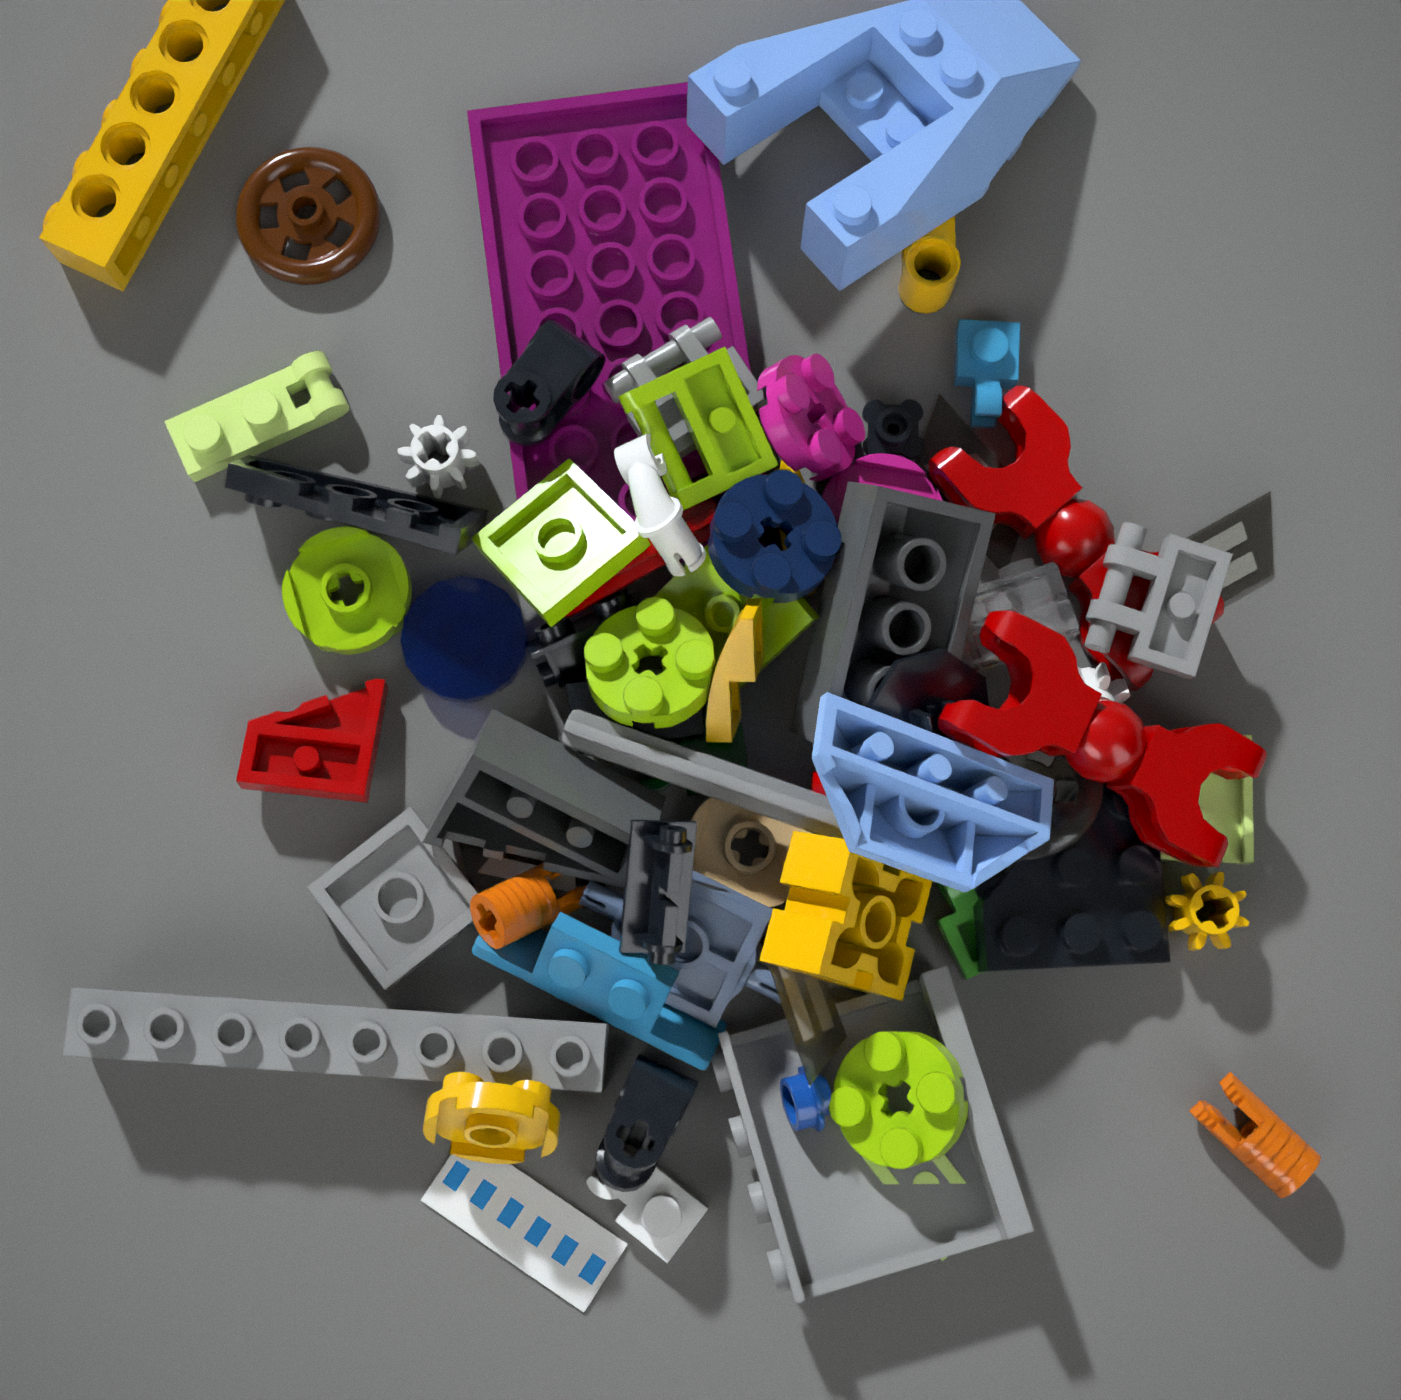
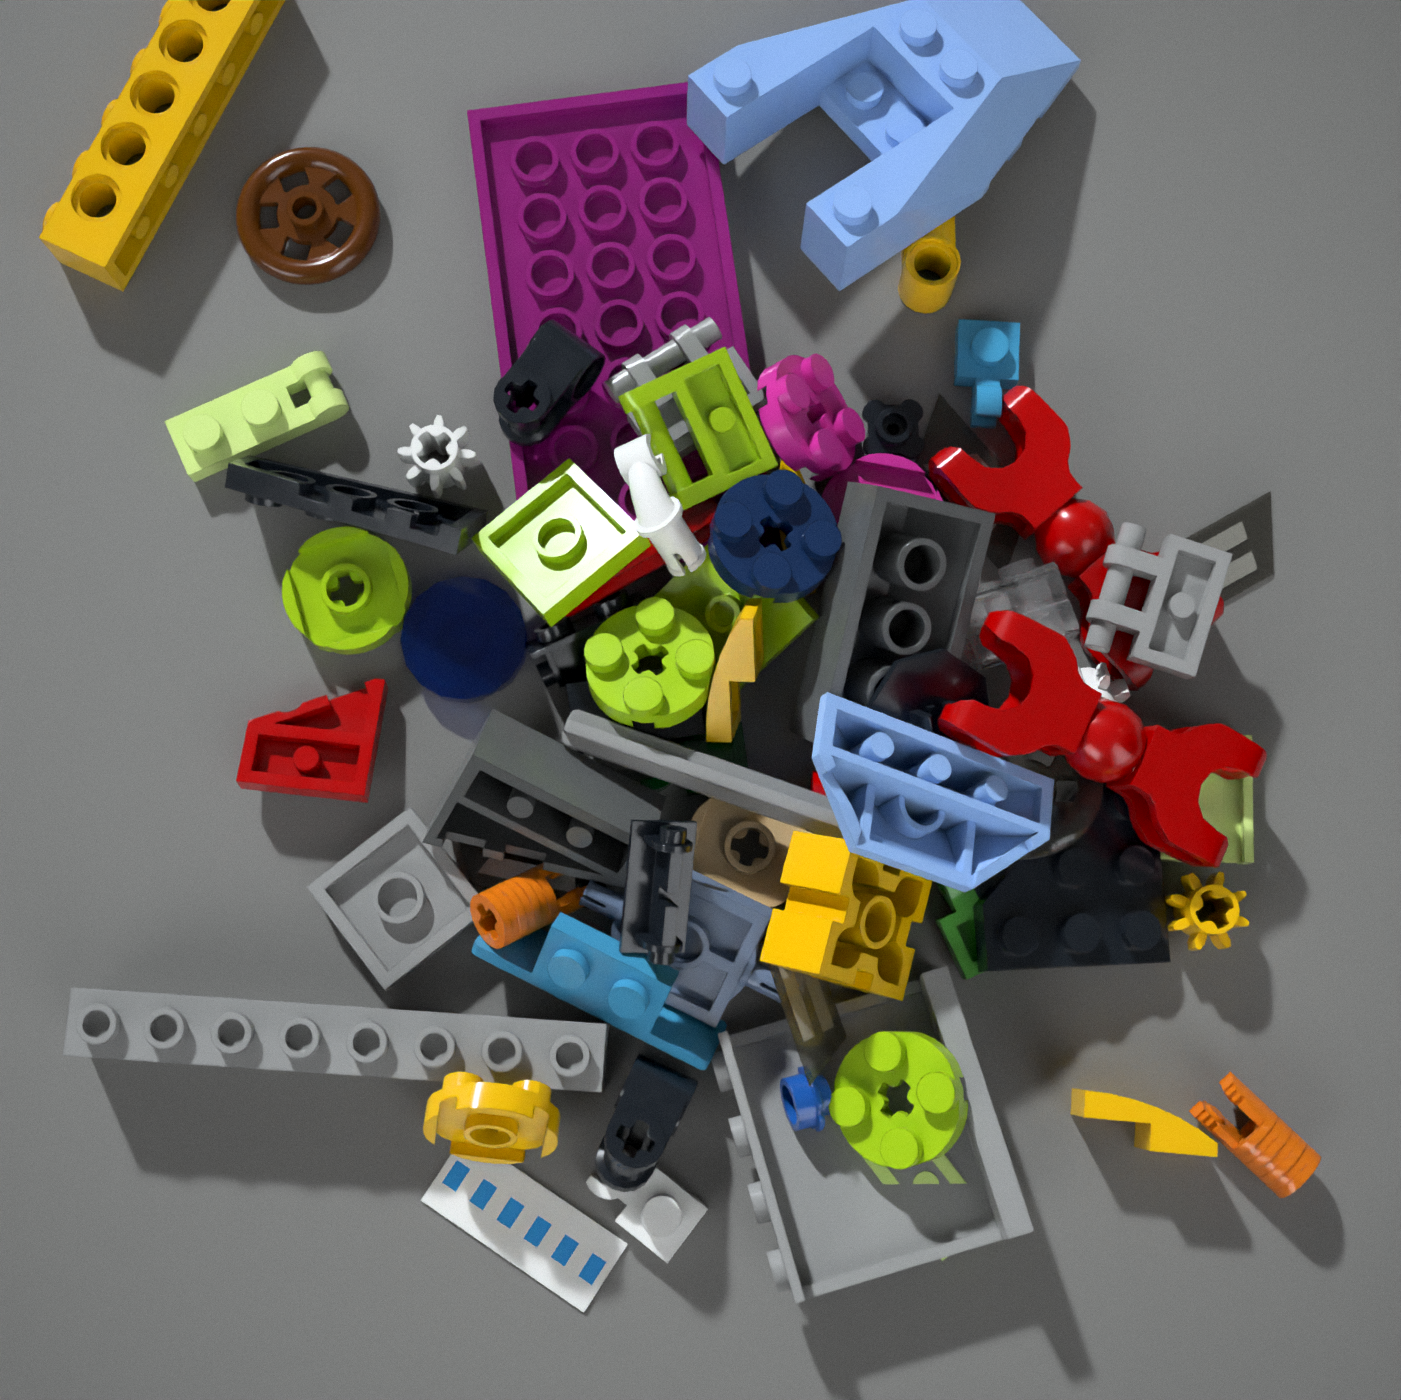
(1154, 1127): none -> yellow slope

